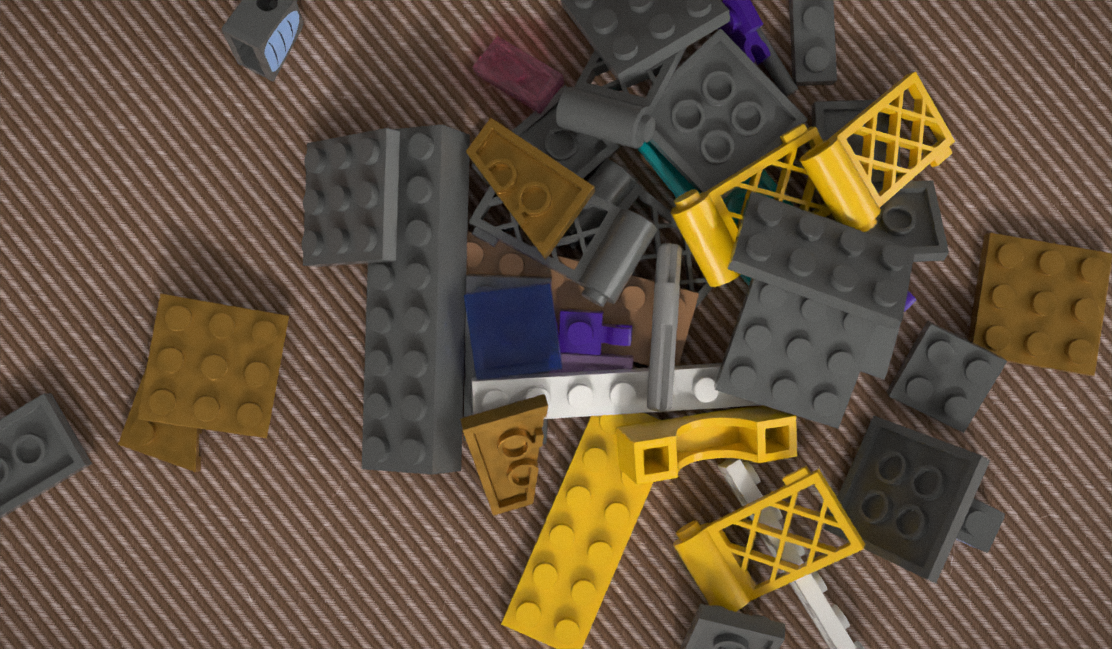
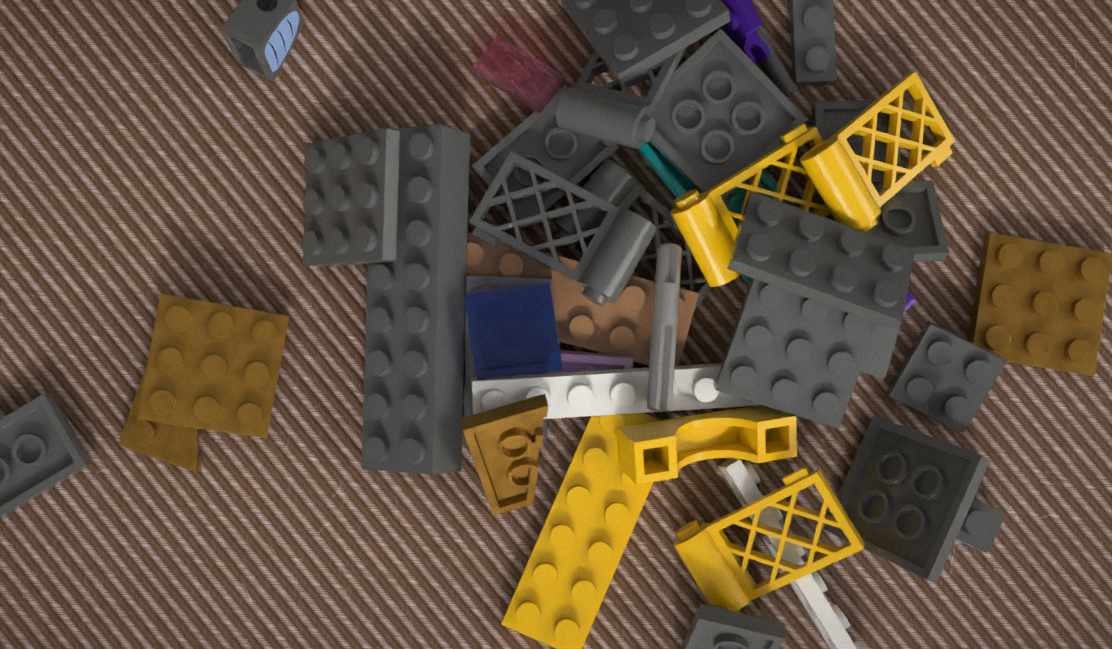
(530, 184): pearl gold wing -> none
(584, 332): dark purple plate -> none

